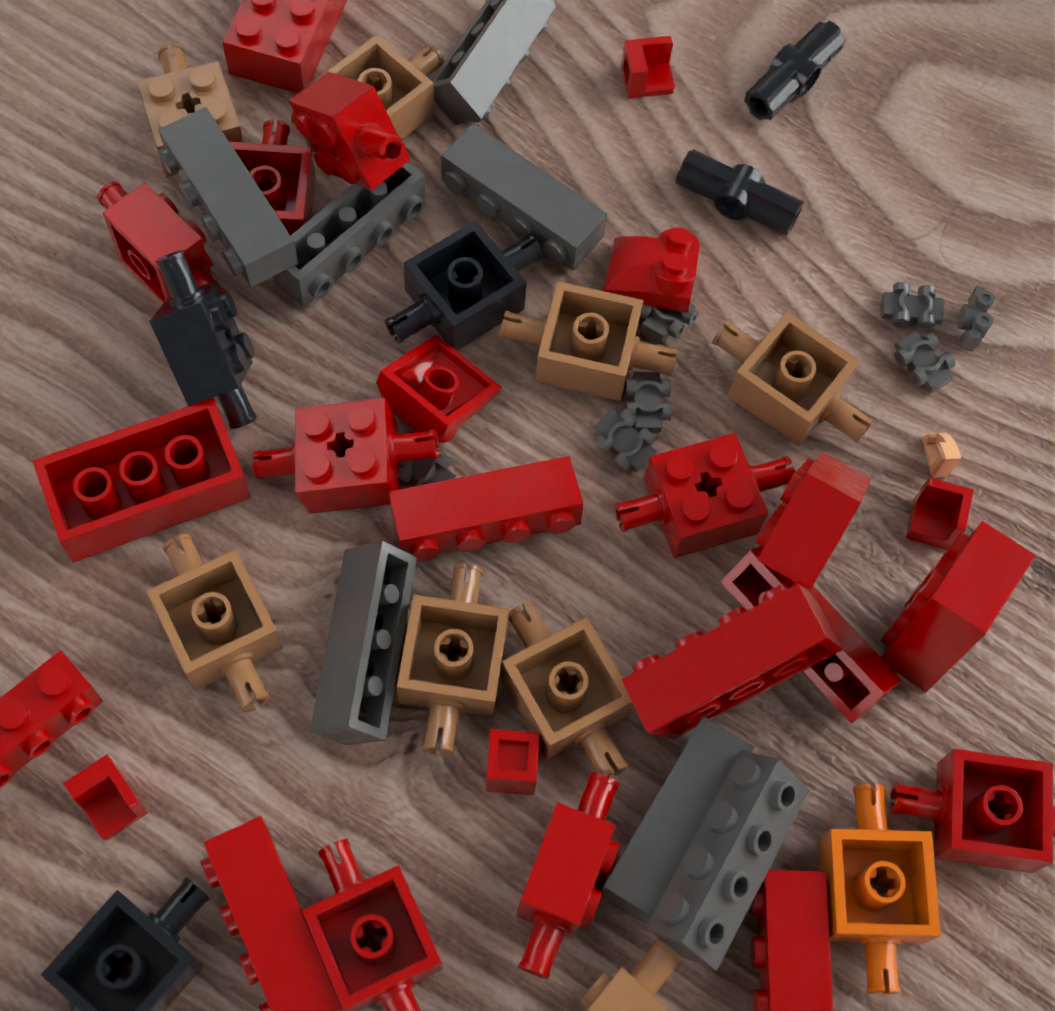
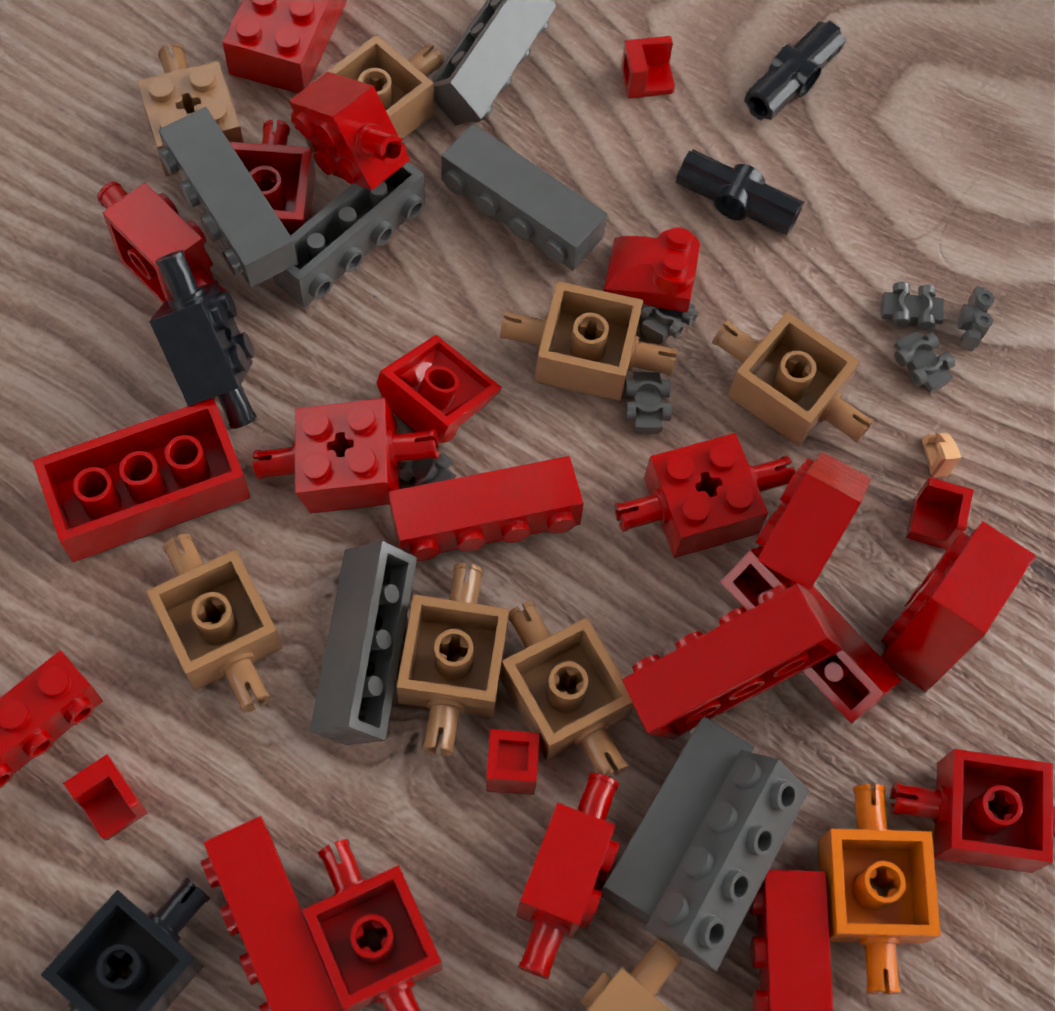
(463, 286): black brick -> none
(618, 432): dark grey piece -> none

